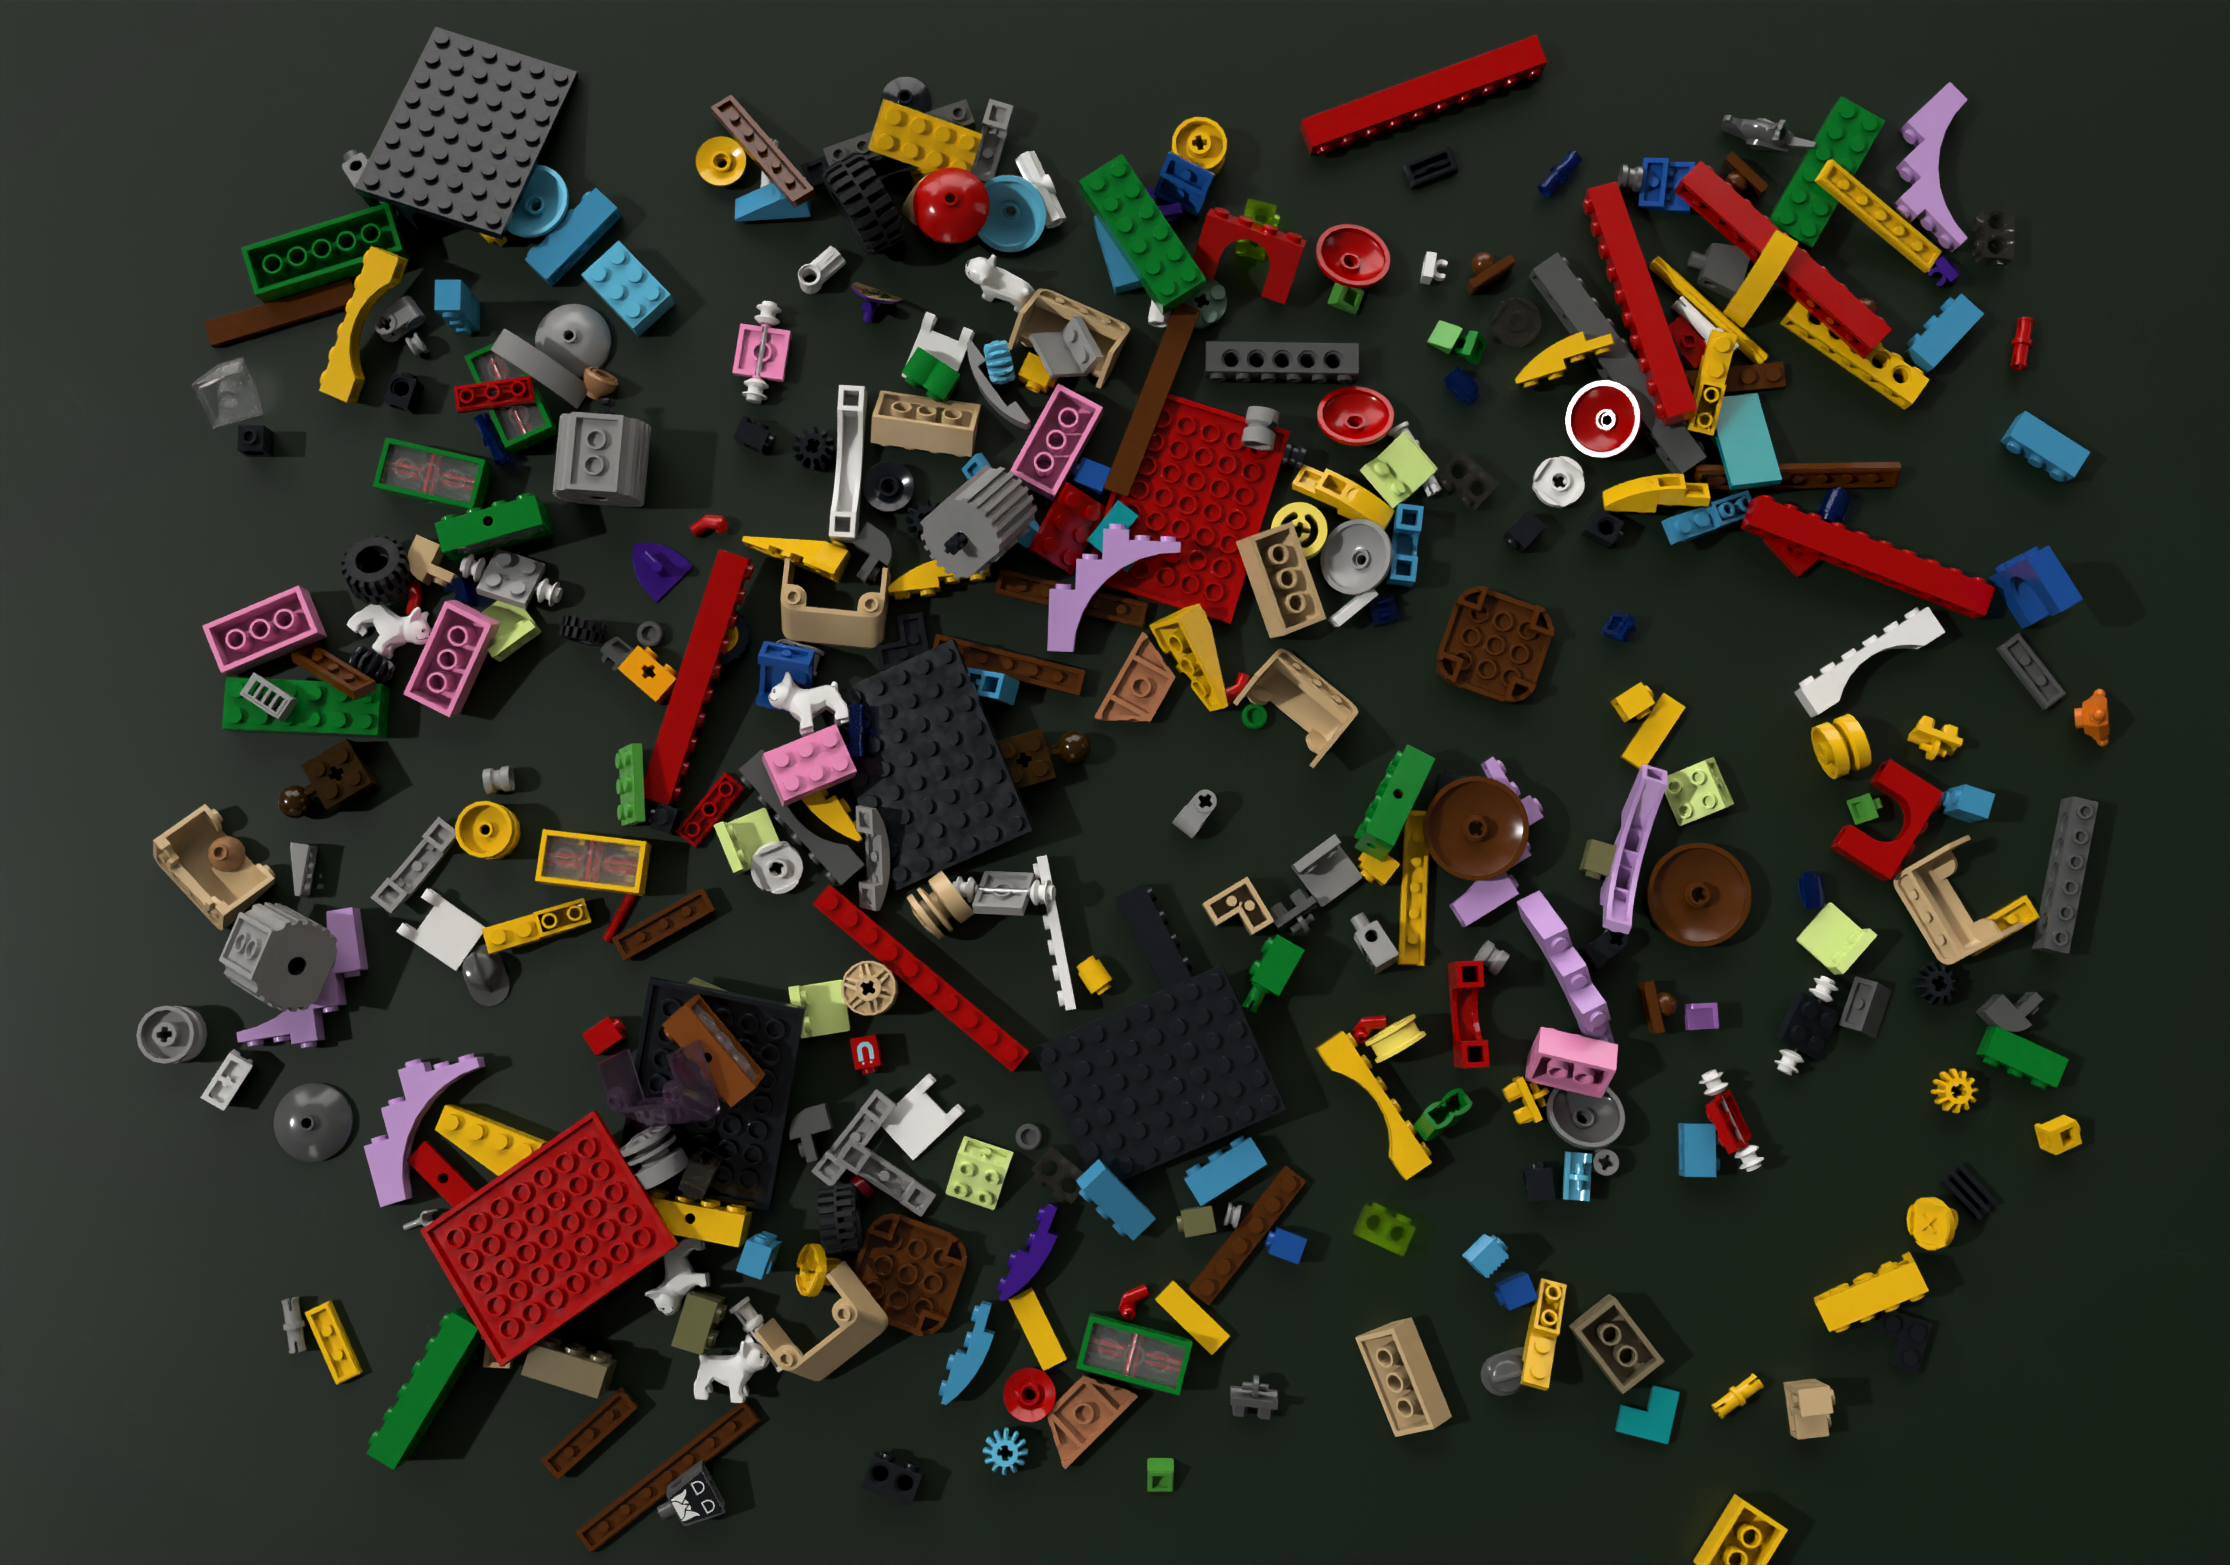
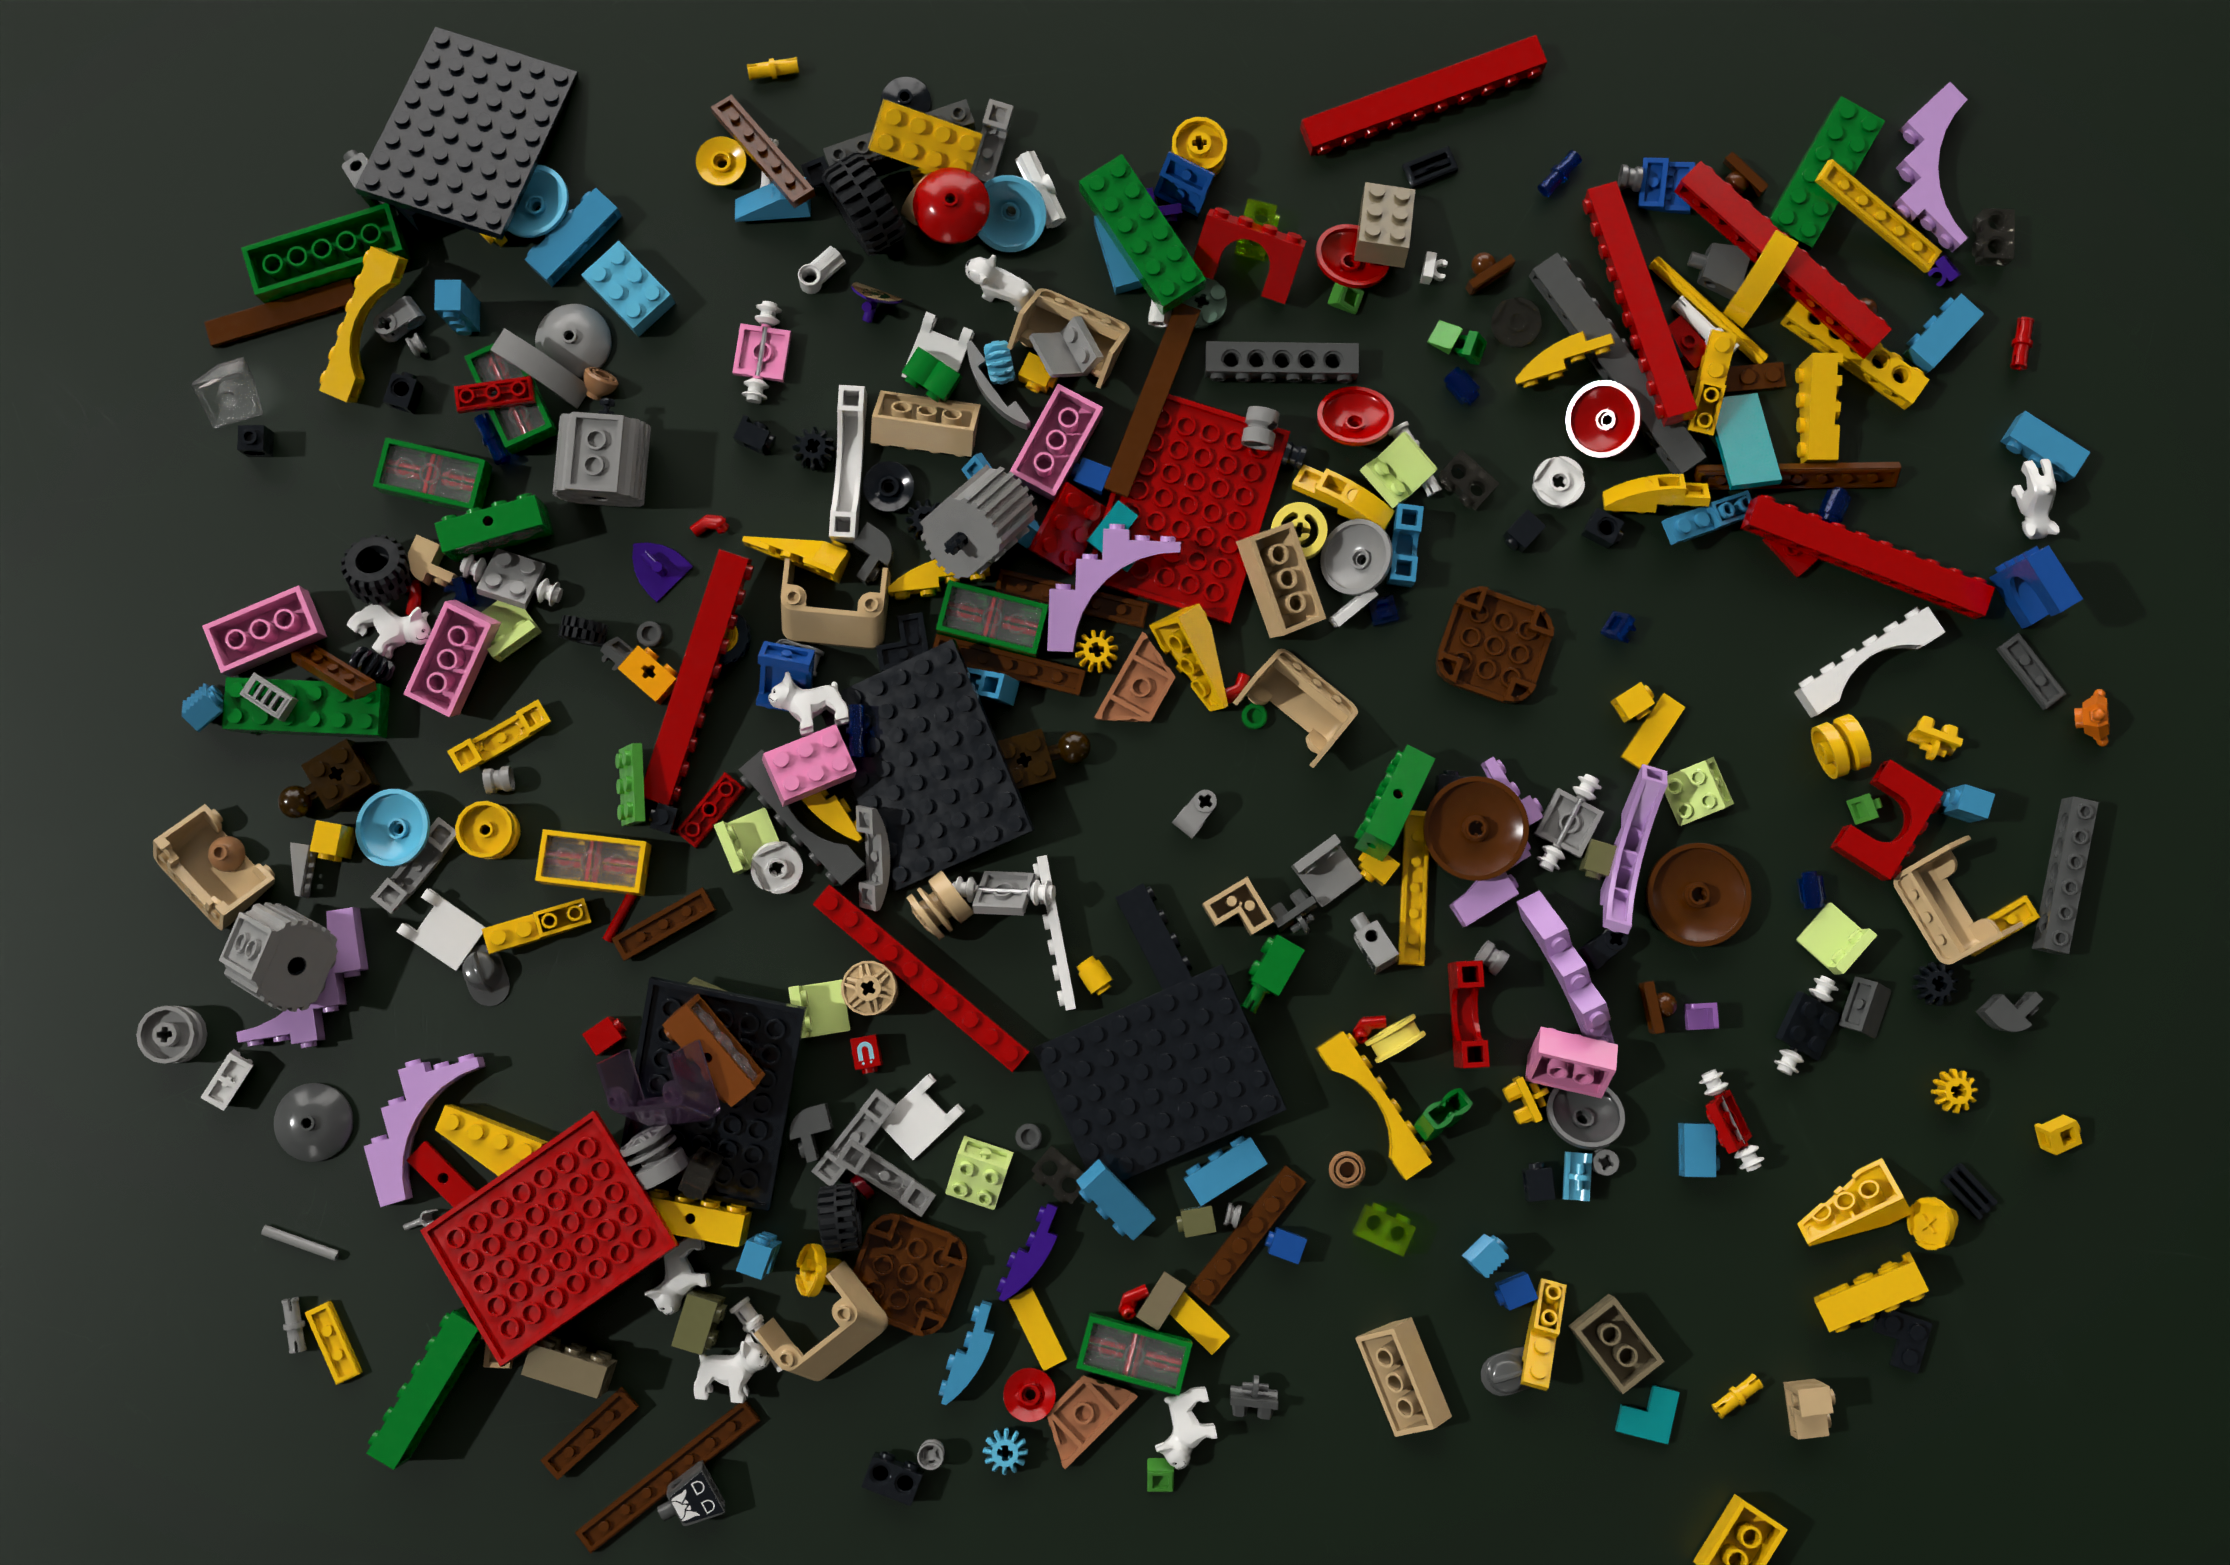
(203, 706): none -> dark azure brick
(300, 1242): none -> light grey bar
(333, 841): none -> yellow brick
(380, 823): none -> medium azure dish
(500, 738): none -> yellow slope
(772, 68): none -> yellow pin
(931, 1458): none -> light grey wheel
(992, 619): none -> clear brick
(1090, 657): none -> yellow gear
(1161, 1300): none -> dark tan tile
(1186, 1430): none -> white animal
(1347, 1169): none -> medium nougat brick
(1384, 225): none -> dark tan brick
(1568, 822): none -> light grey plate
(1764, 134): dark grey animal -> none
(1818, 408): none -> yellow wedge
(1861, 1205): none -> yellow wedge
(2021, 1057): green brick -> none
(2037, 500): none -> white animal

